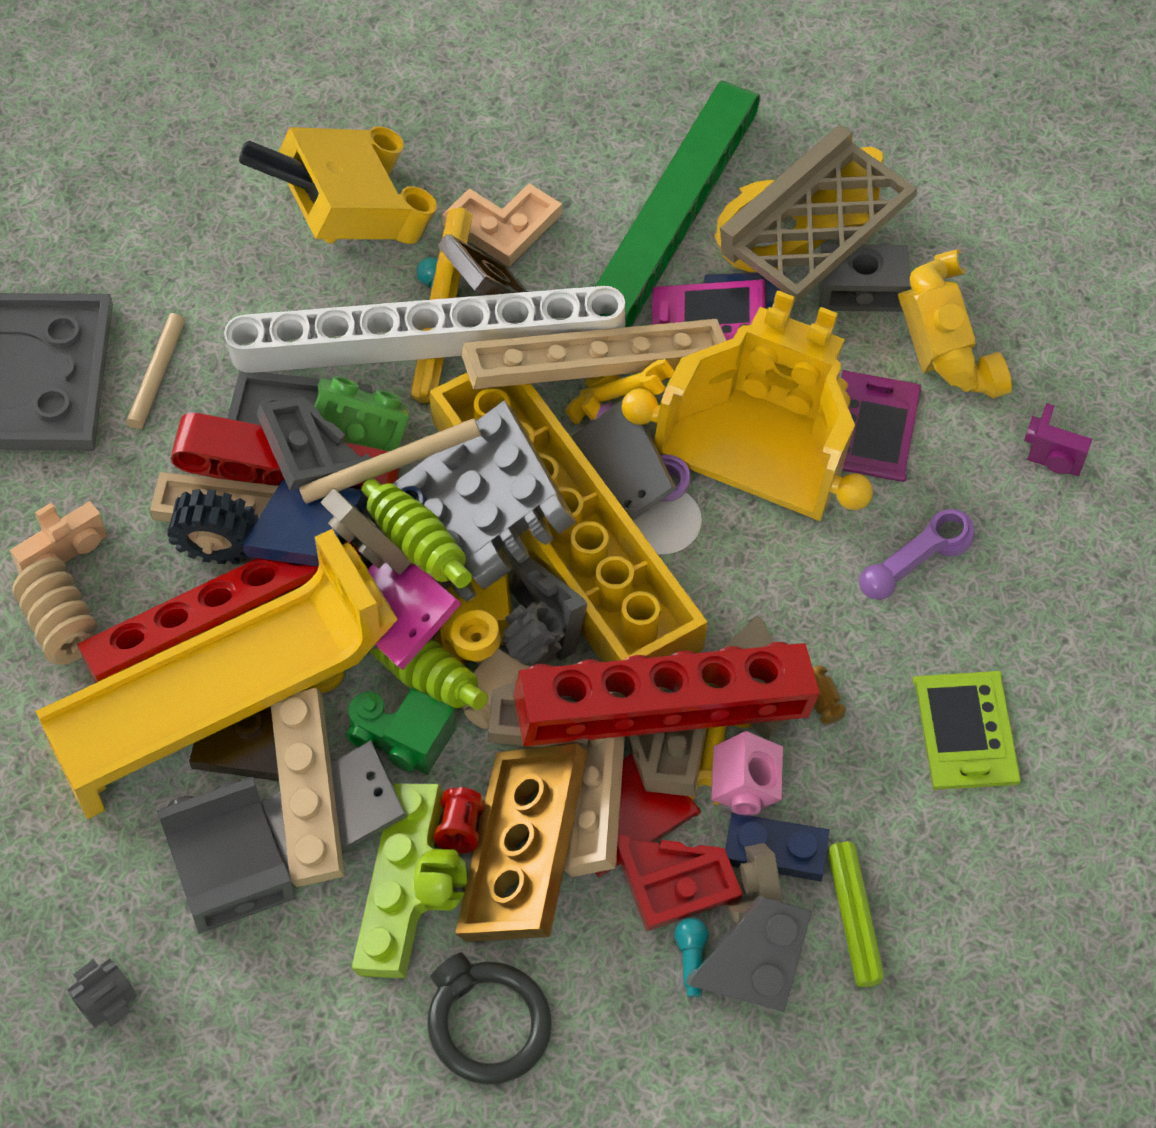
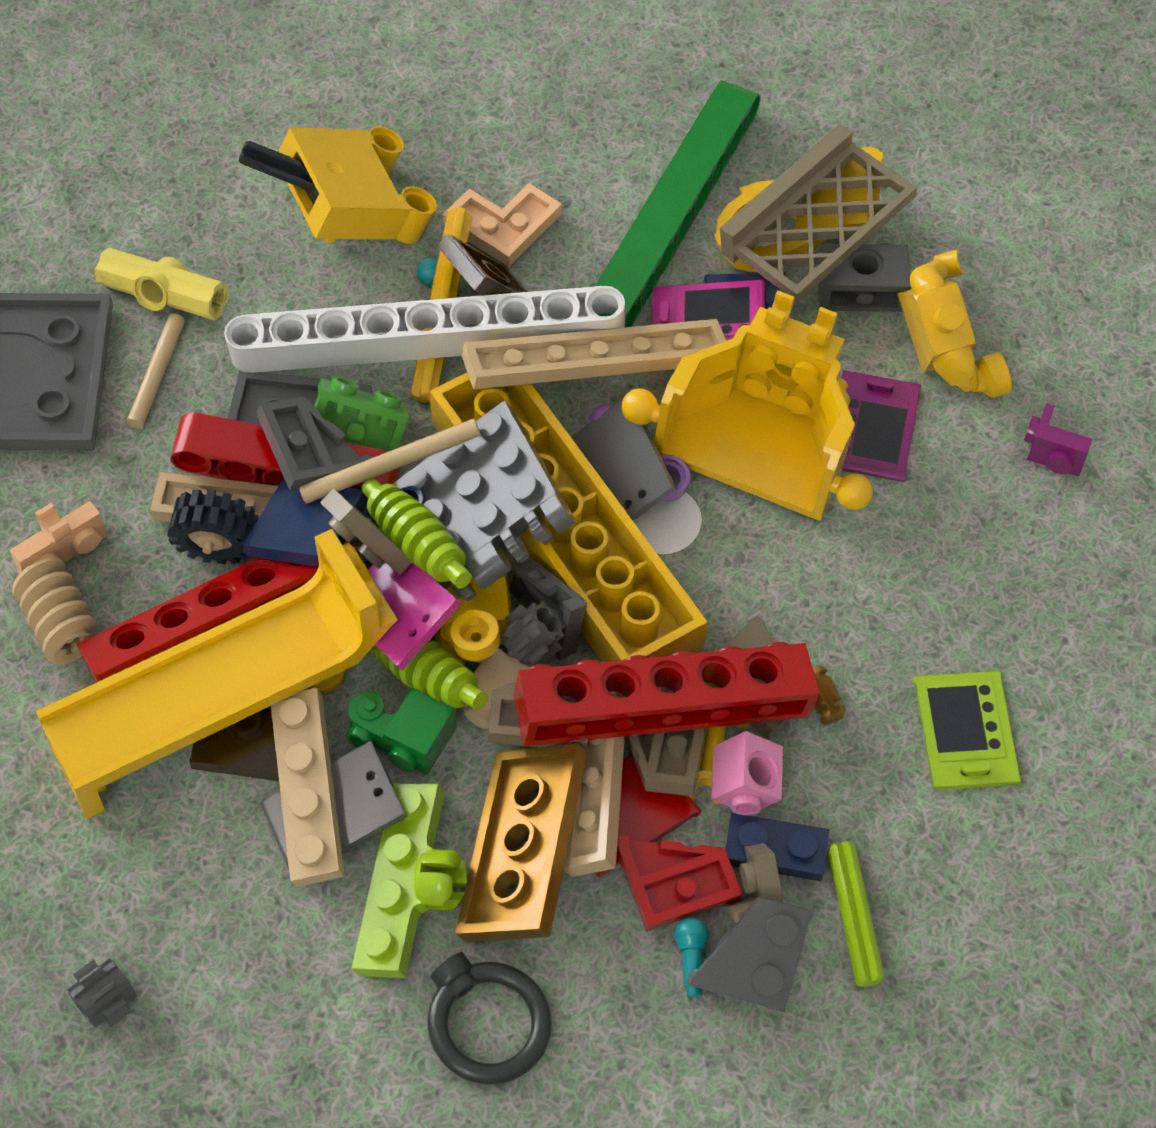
(161, 283): none -> light yellow piece
(225, 854): dark grey panel -> none
(459, 820): red bush -> none
(613, 386): yellow bar -> none
(880, 580): medium lavender piece -> none

